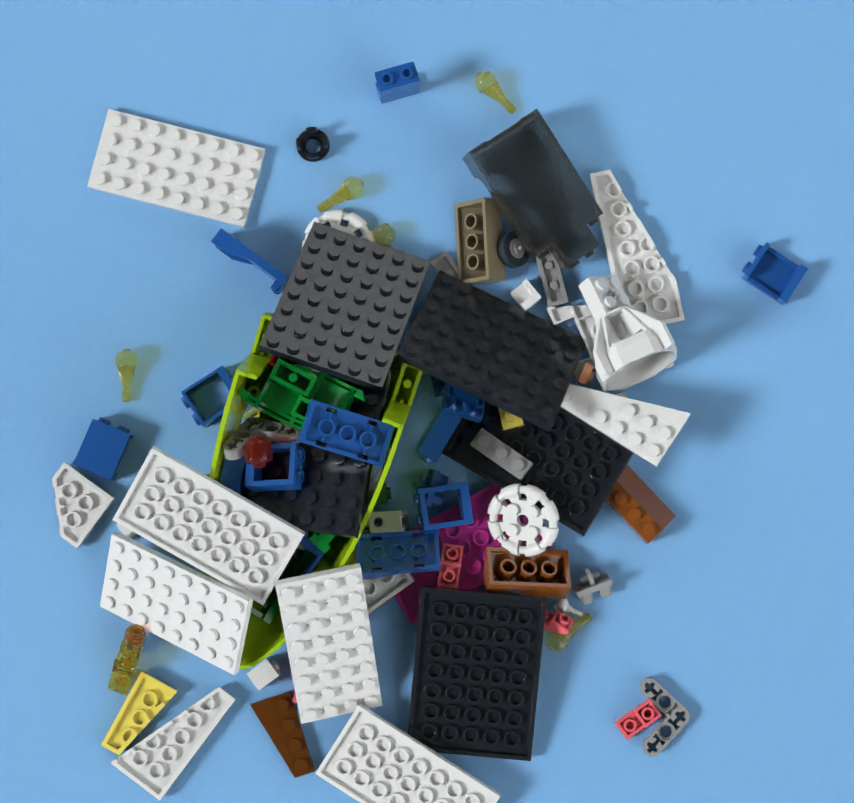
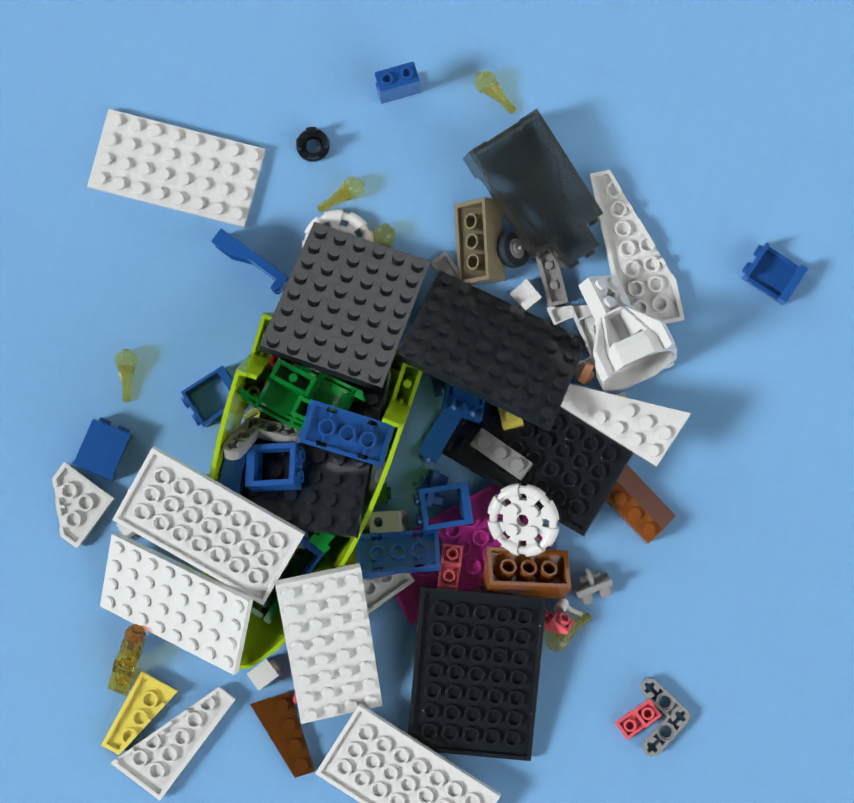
(258, 451): clear red head -> none

